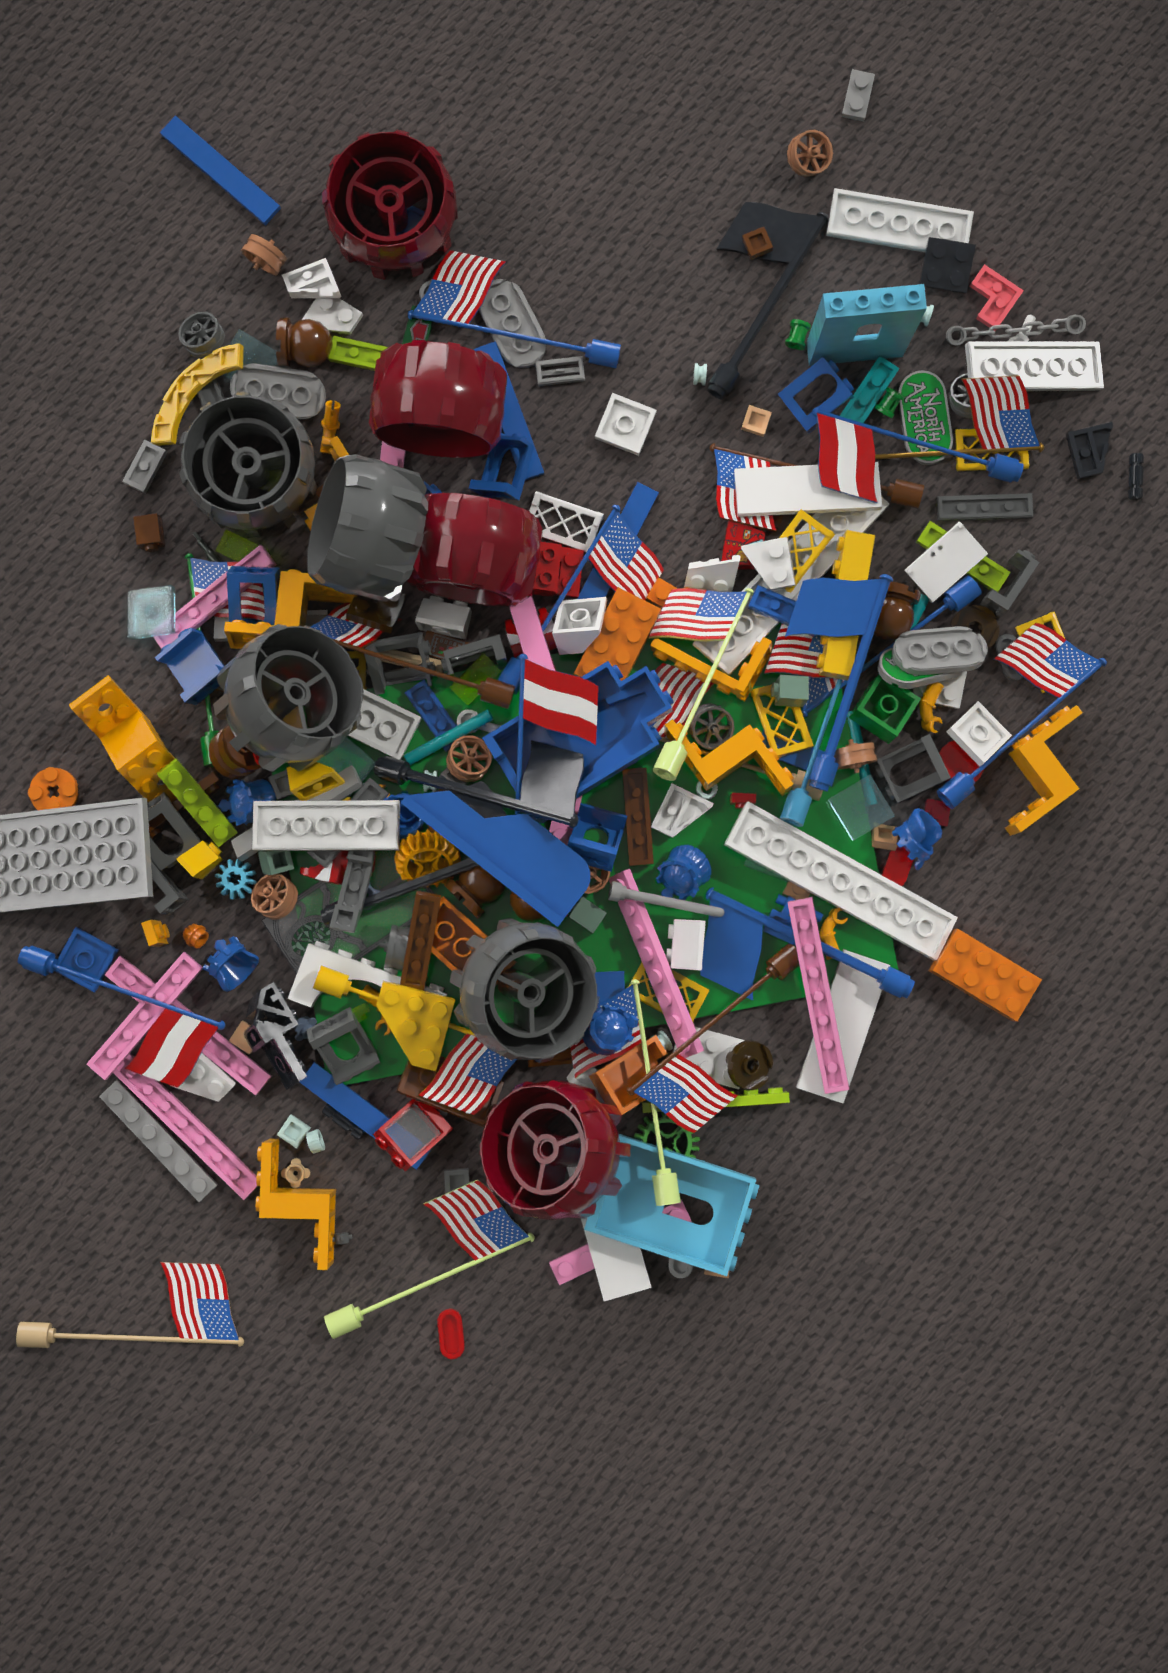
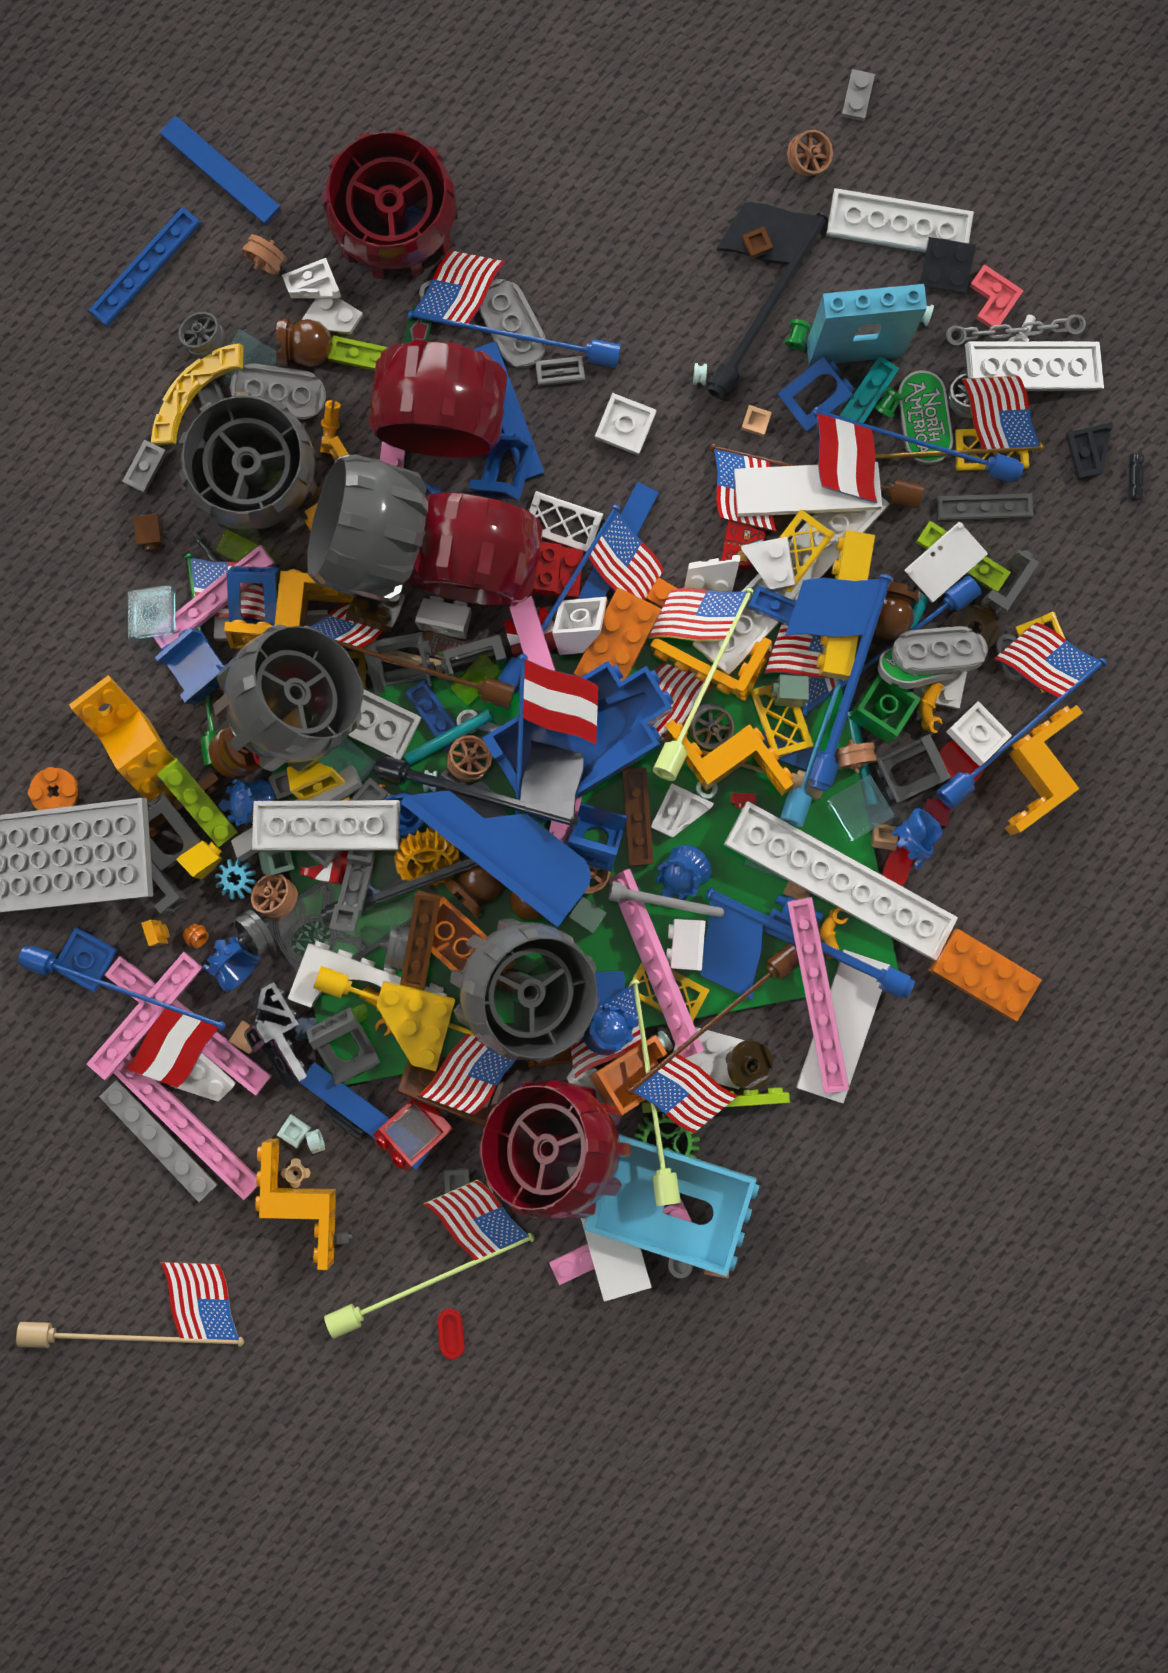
(144, 267): none -> blue tile
(253, 932): none -> dark grey wheel

